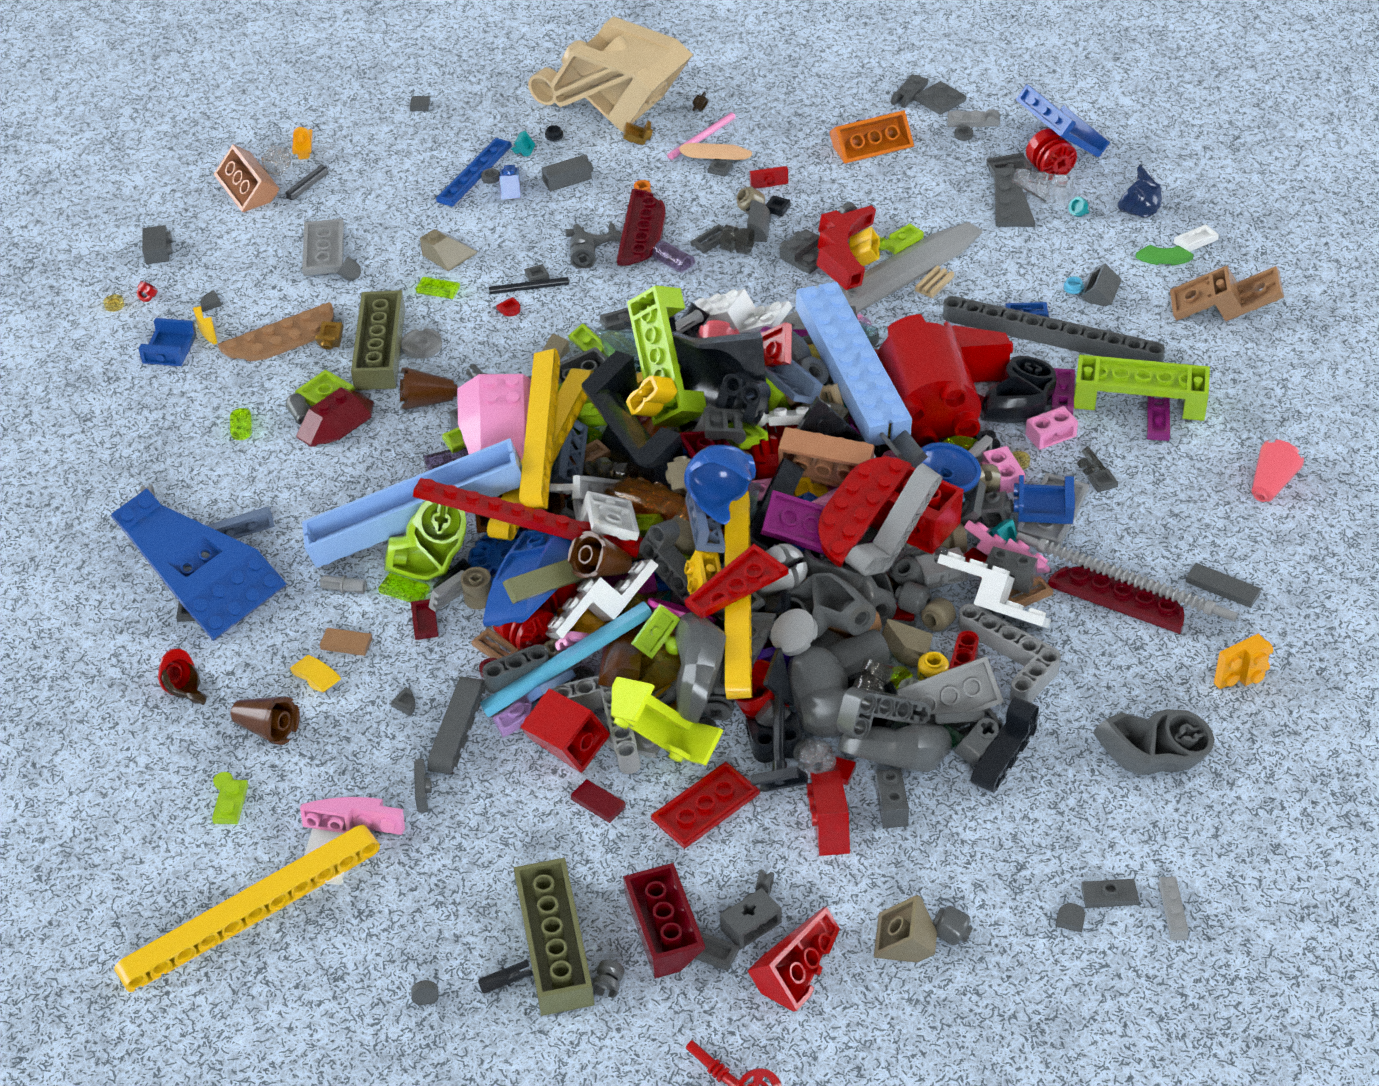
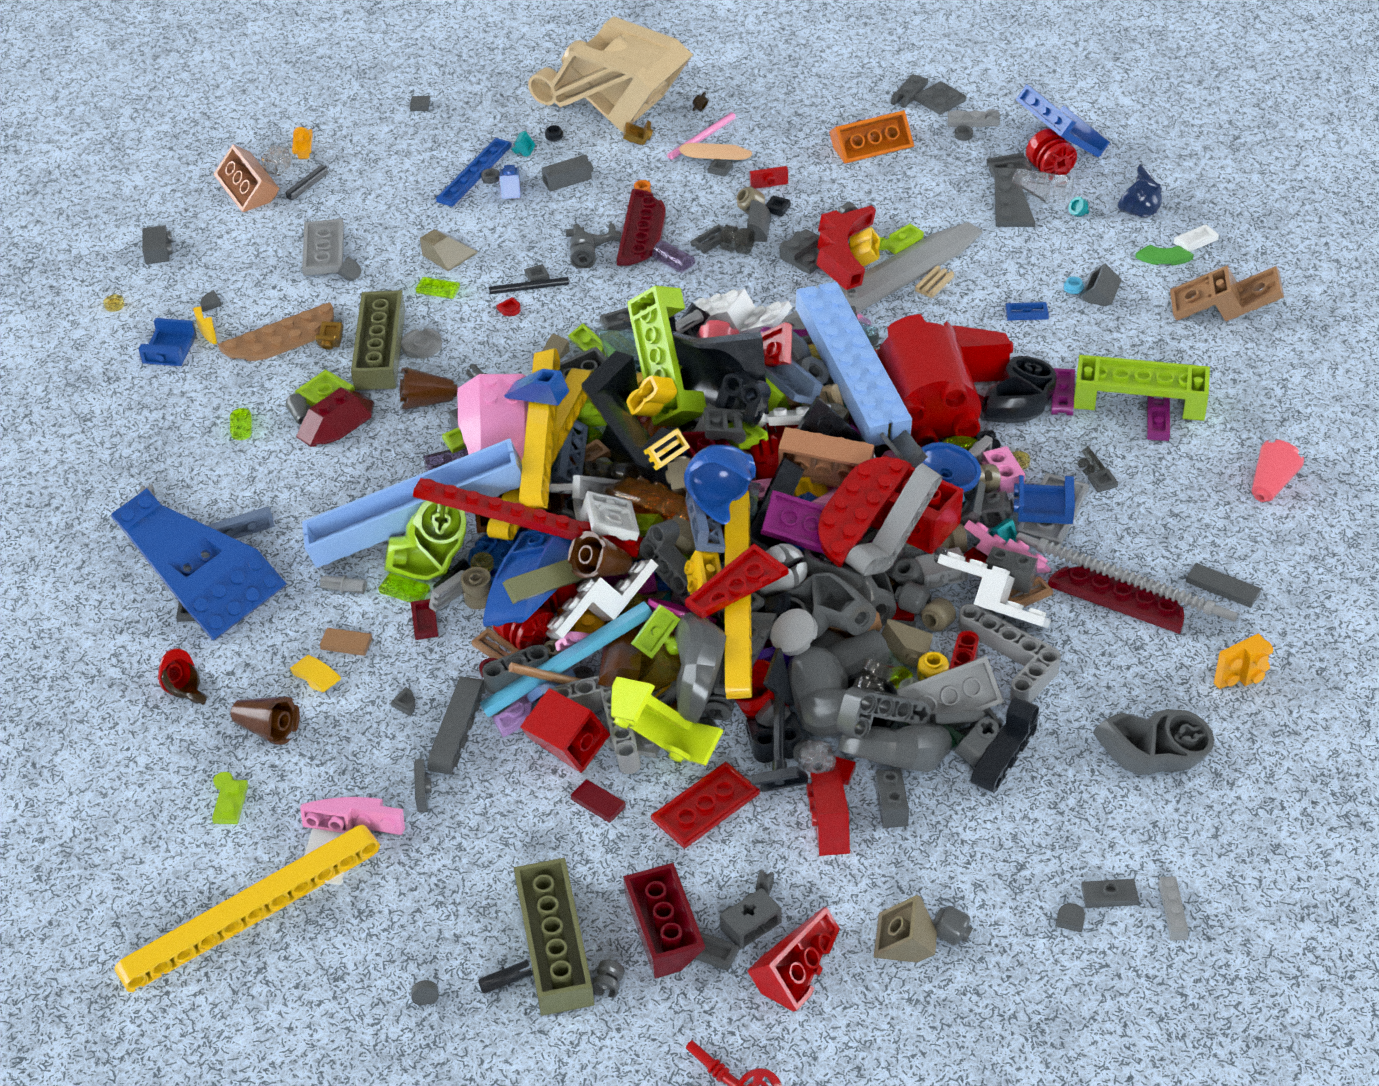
(148, 289): red tile -> none
(483, 560): none -> clear yellow tile
(541, 674): none -> medium nougat bar
(542, 386): none -> blue slope
(654, 457): none -> yellow tile
(1050, 330): dark grey beam -> none
(1051, 427): bright pink brick -> none

